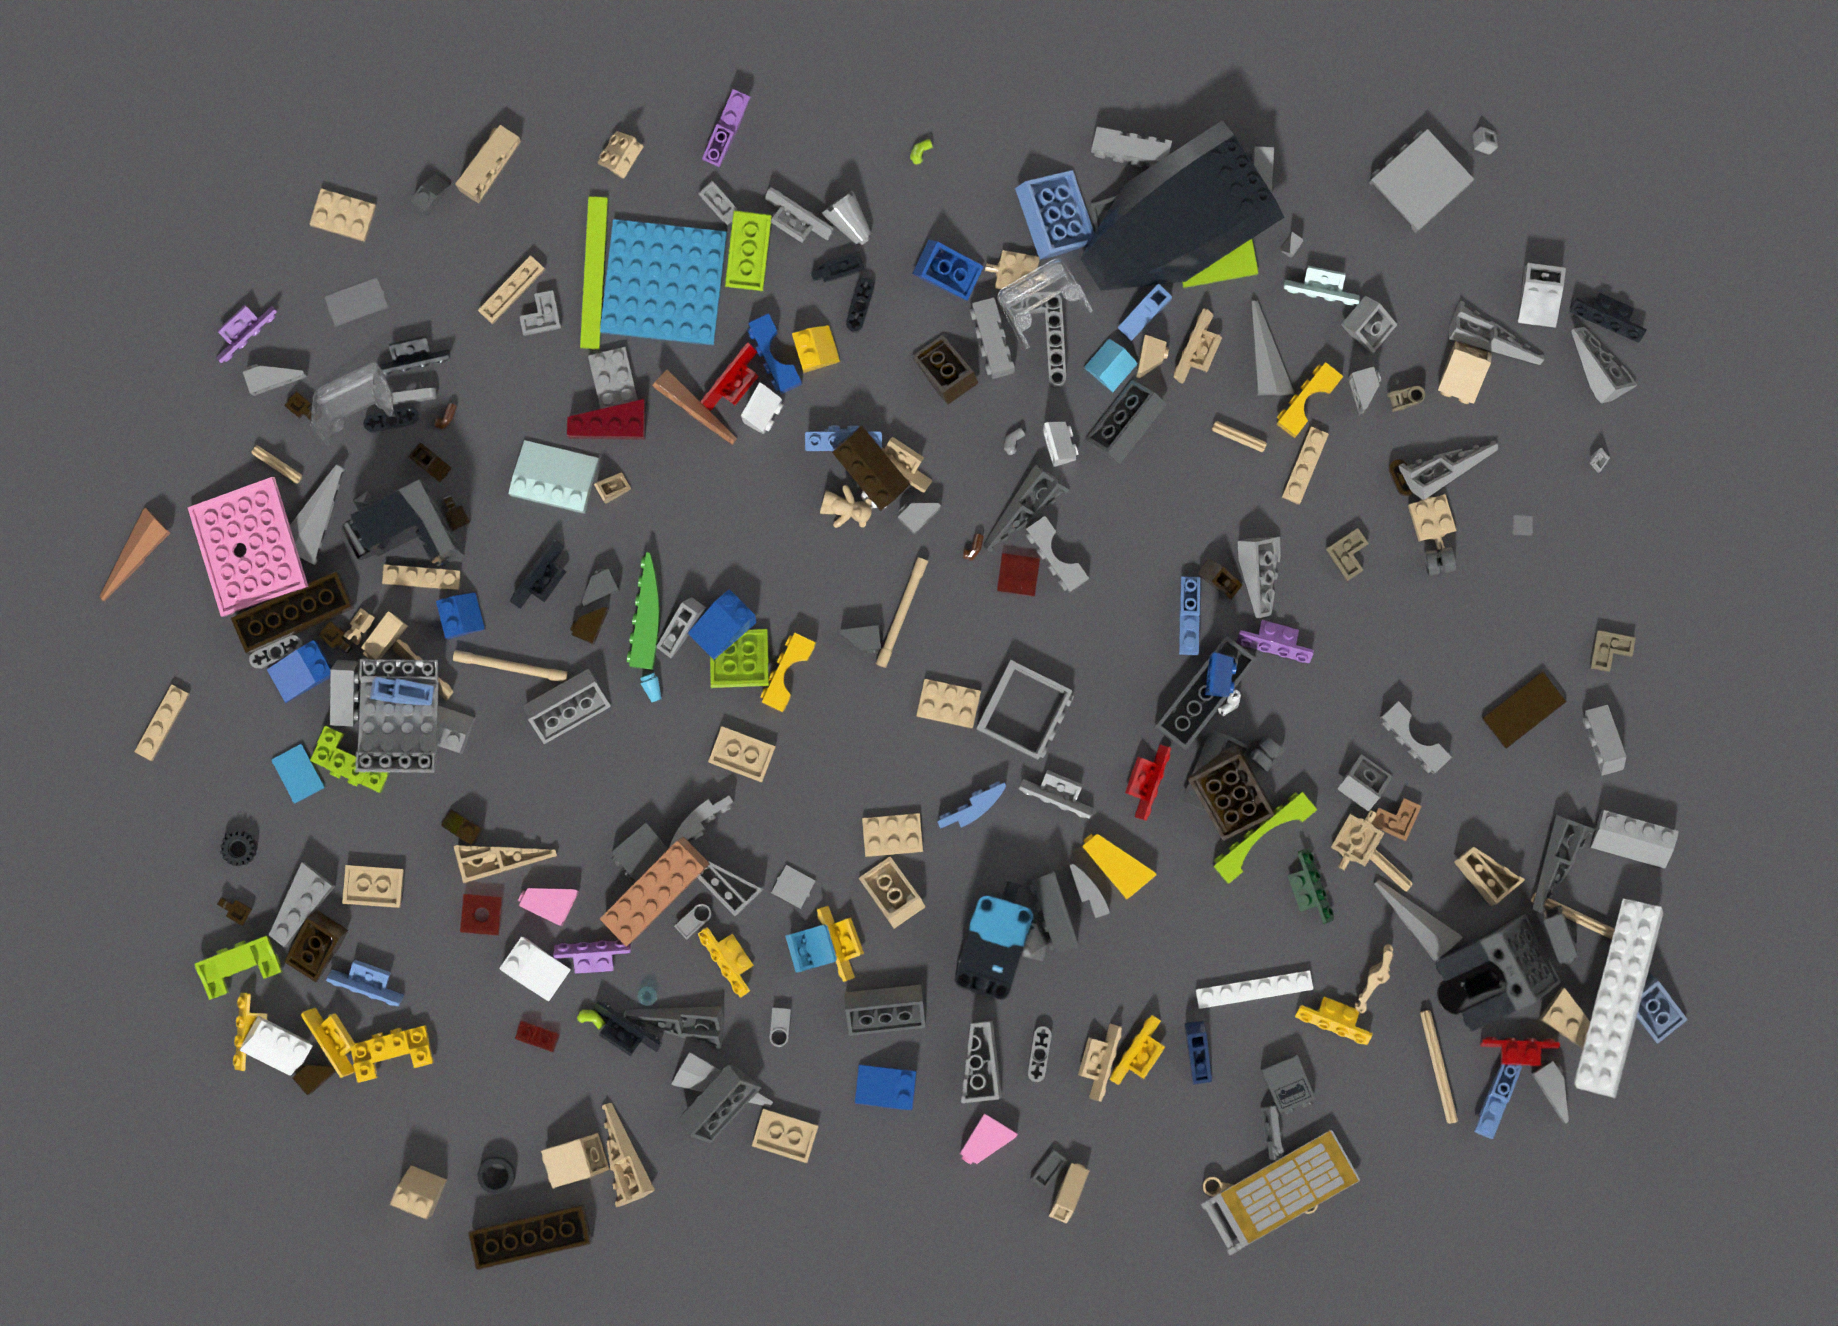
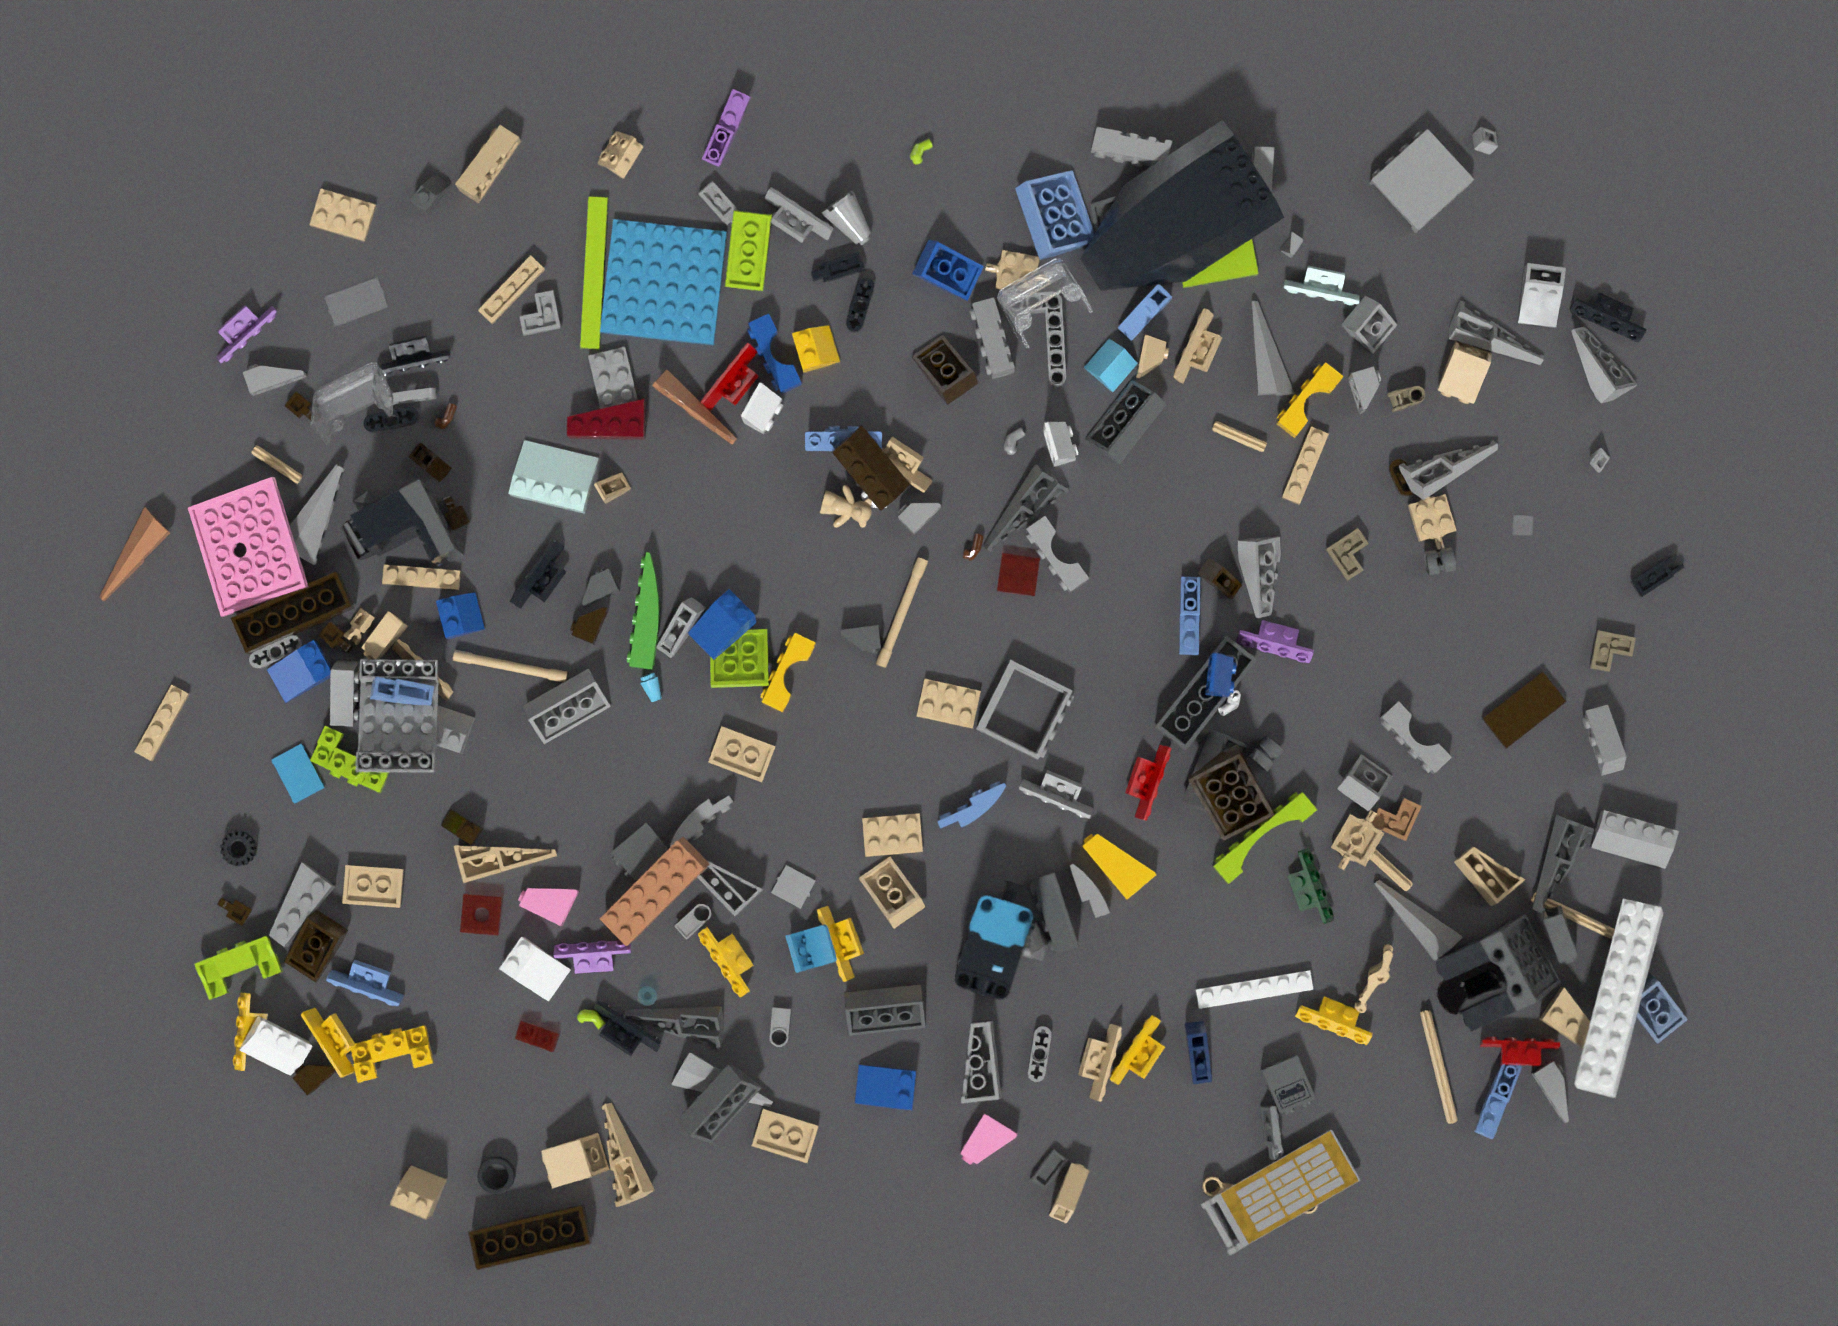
(1655, 576): none -> black hinge

